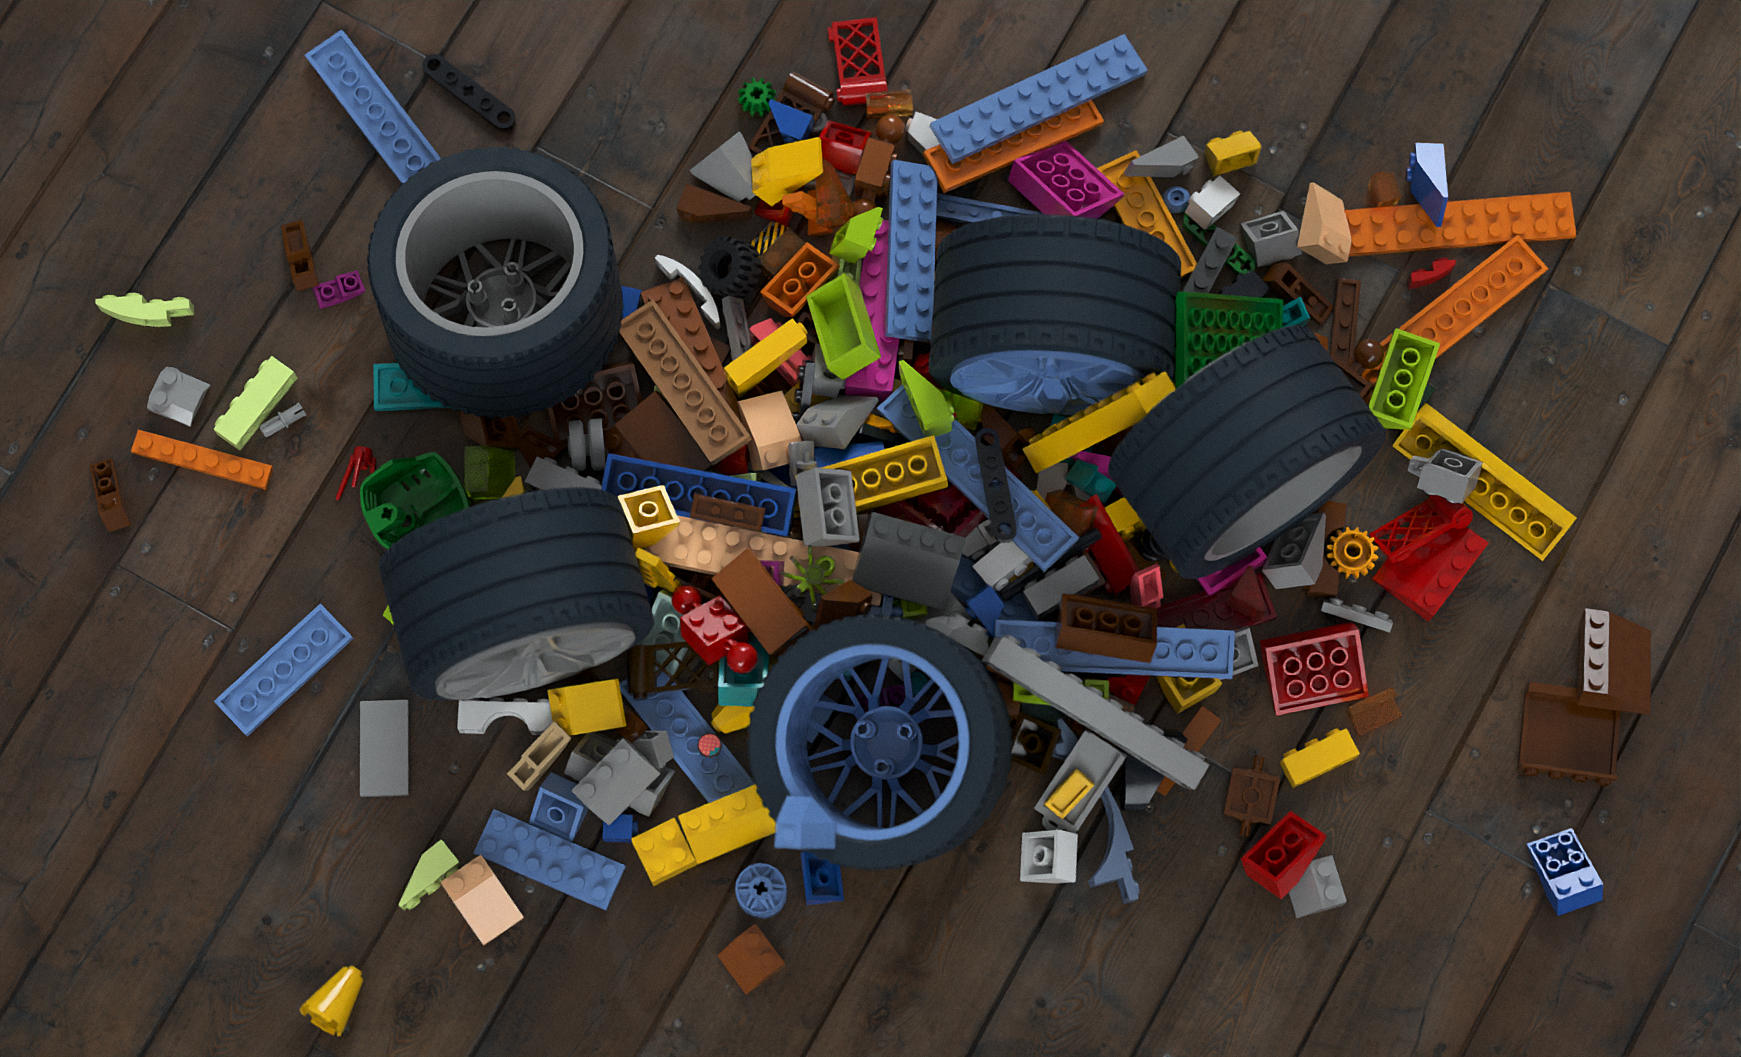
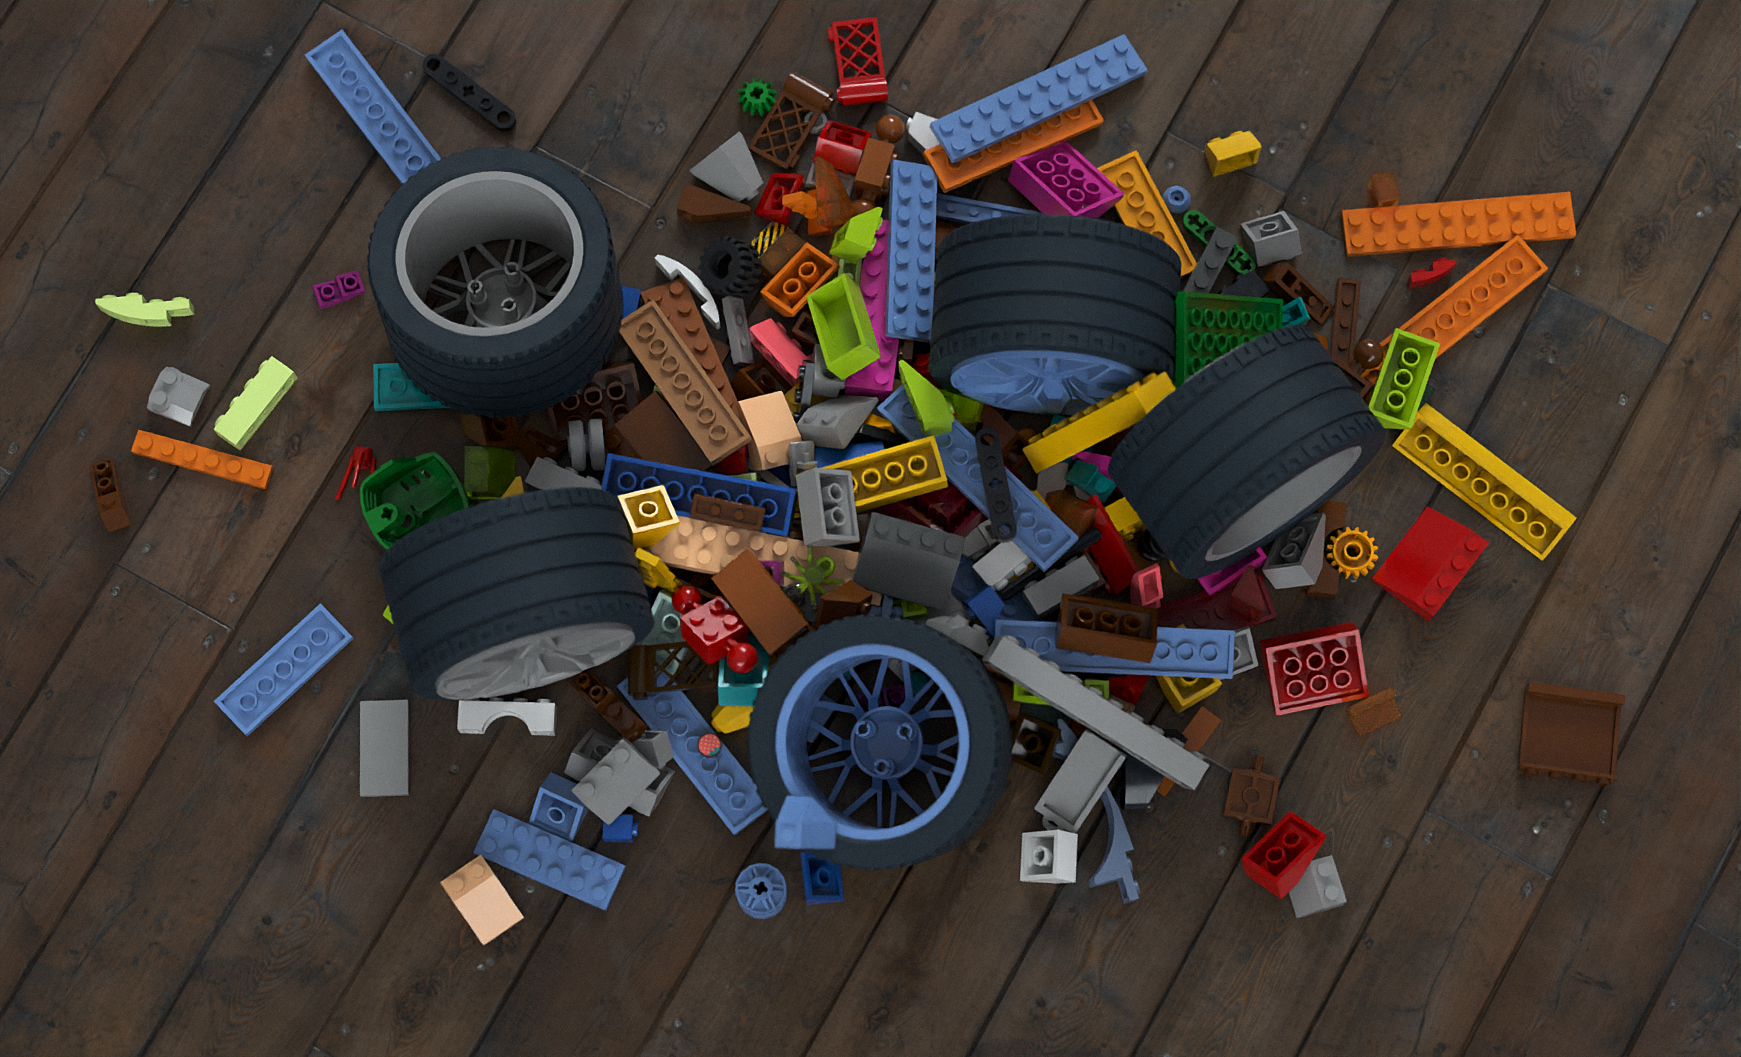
(282, 420): light grey axle -> none
(299, 255): reddish brown slope -> none
(334, 1001): yellow cone -> none
(431, 869): yellowish green slope -> none
(539, 756): tan slope -> none
(587, 707): yellow slope -> none
(664, 851): yellow brick -> none
(727, 824): yellow slope -> none
(751, 959): dark orange slope -> none
(765, 357): yellow slope -> none
(785, 169): yellow slope -> none
(792, 123): blue slope -> none
(889, 103): clear orange panel -> none
(1069, 793): yellow tile -> none
(1165, 161): light grey slope -> none
(1211, 202): white brick -> none
(1319, 757): yellow brick -> none
(1324, 227): light nougat slope -> none
(1357, 613): light grey plate -> none
(1429, 179): blue slope -> none
(1446, 474): light grey hinge -> none
(1449, 513): red piece -> none
(1565, 872): blue slope -> none
(1613, 663): reddish brown slope -> none

